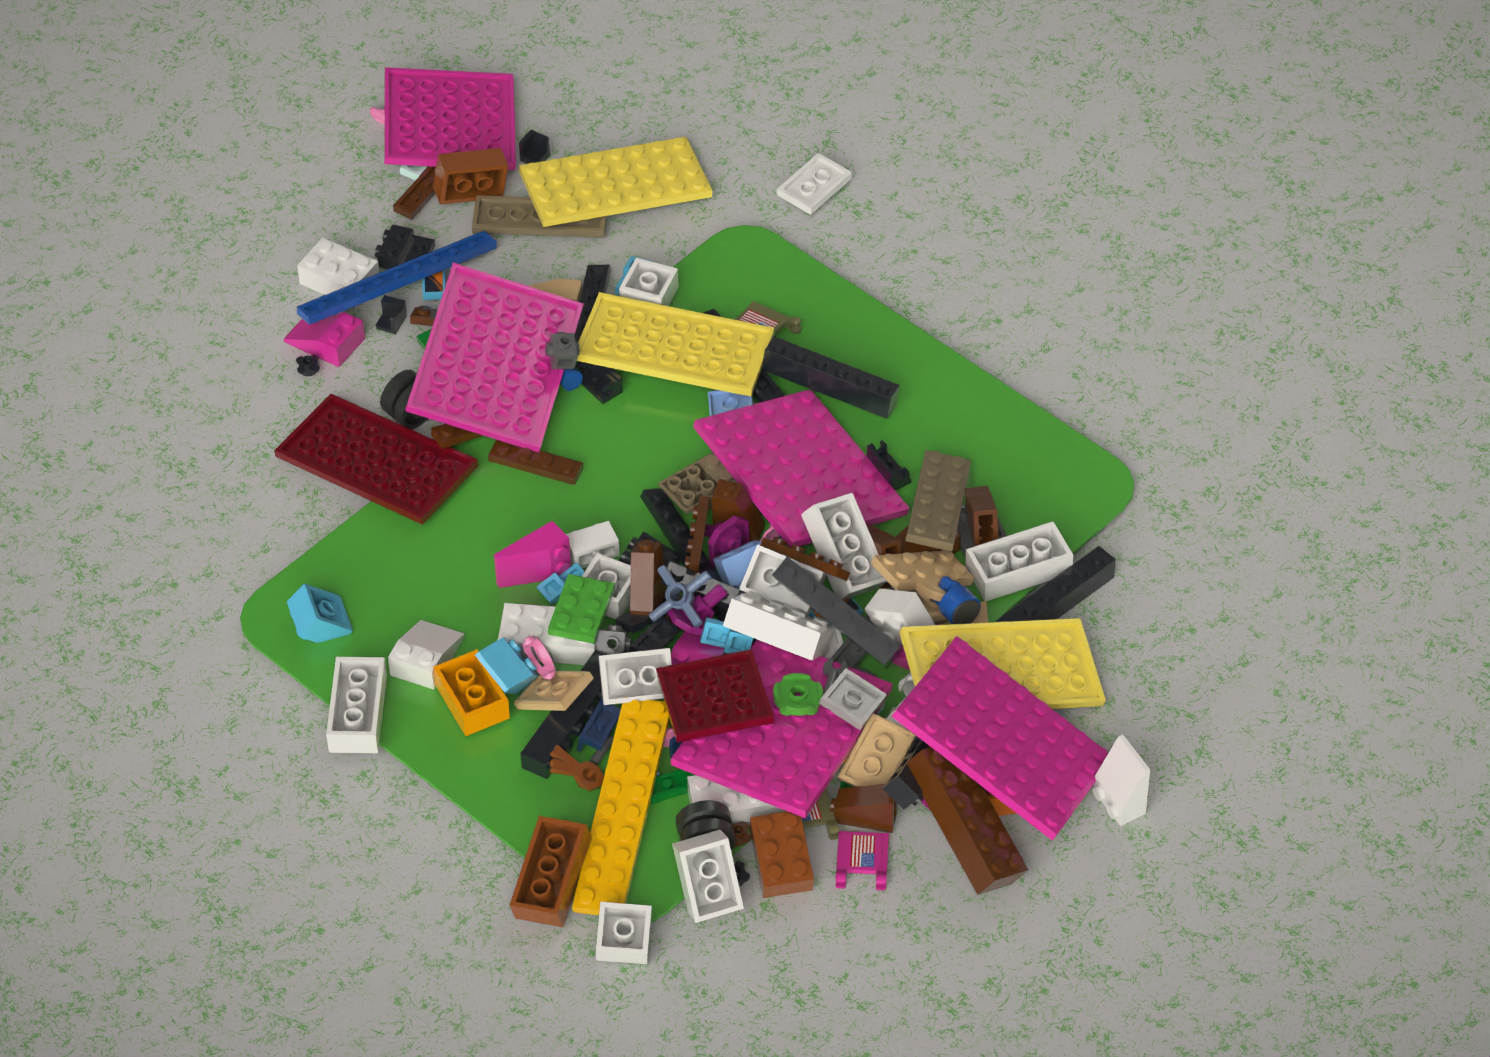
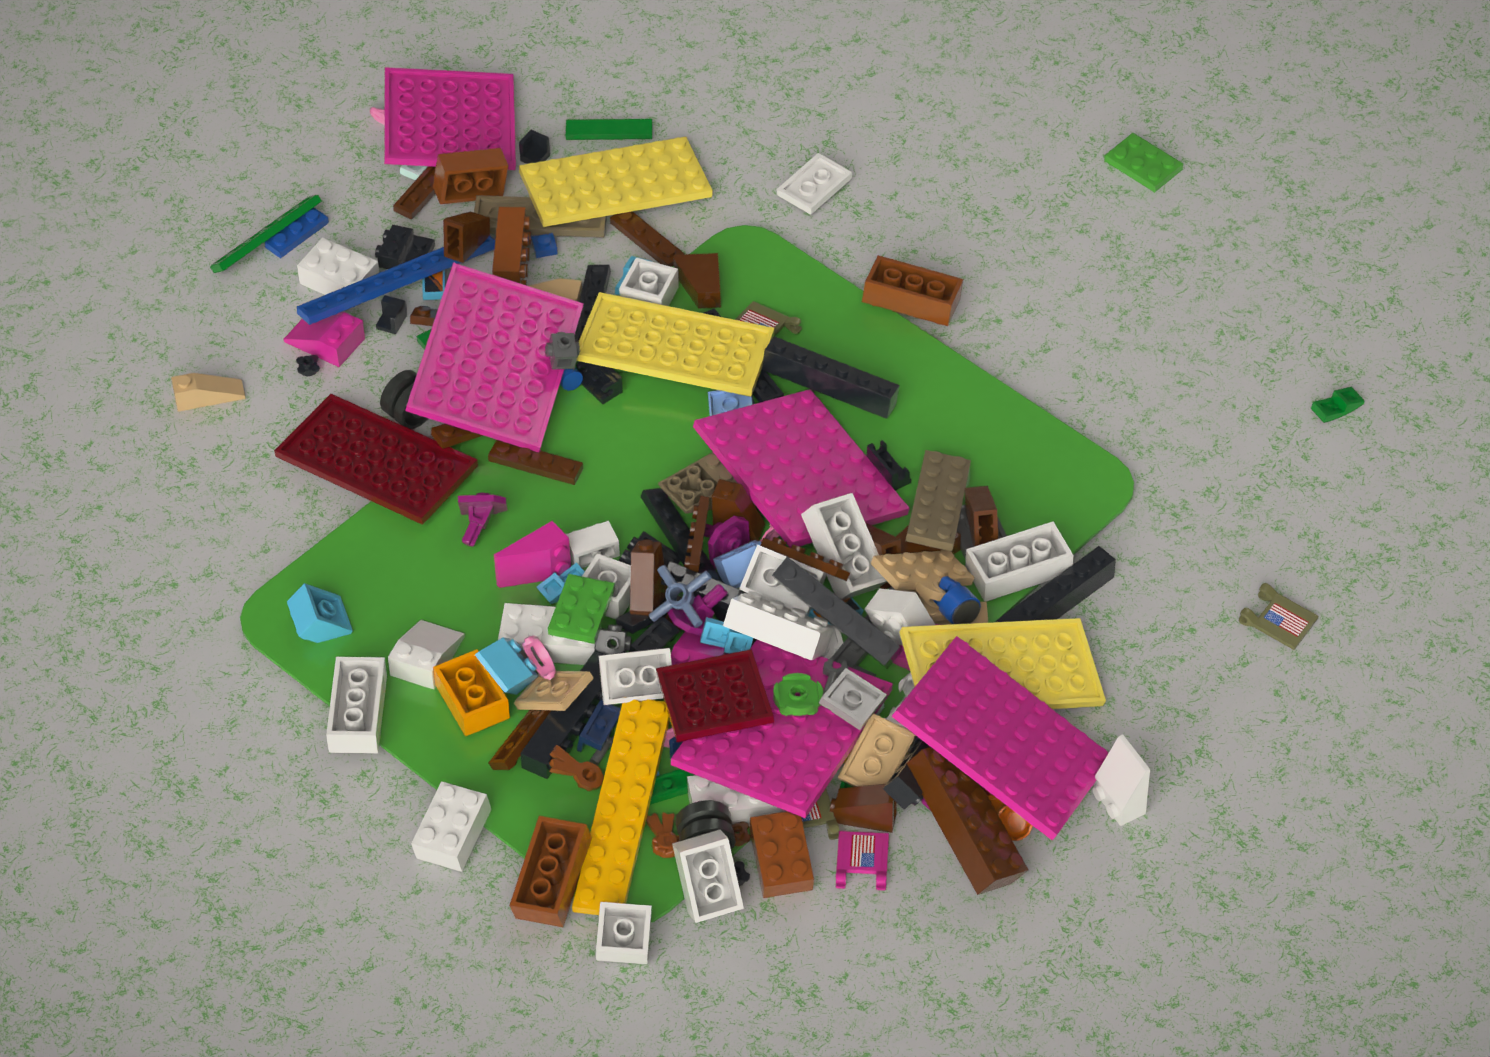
(204, 390): none -> tan slope
(265, 233): none -> green tile
(296, 232): none -> blue plate
(451, 826): none -> white brick
(464, 234): none -> reddish brown slope
(480, 509): none -> magenta piece
(510, 750): none -> reddish brown plate
(511, 244): none -> dark orange brick
(544, 245): none -> blue plate
(608, 129): none -> green tile
(646, 237): none -> reddish brown plate
(664, 834): none -> dark orange piece
(700, 278): none -> reddish brown slope
(912, 290): none -> dark orange brick
(1015, 825): none -> orange hair
(1143, 162): none -> bright green plate
(1280, 619): none -> olive flag
(1340, 404): none -> green slope

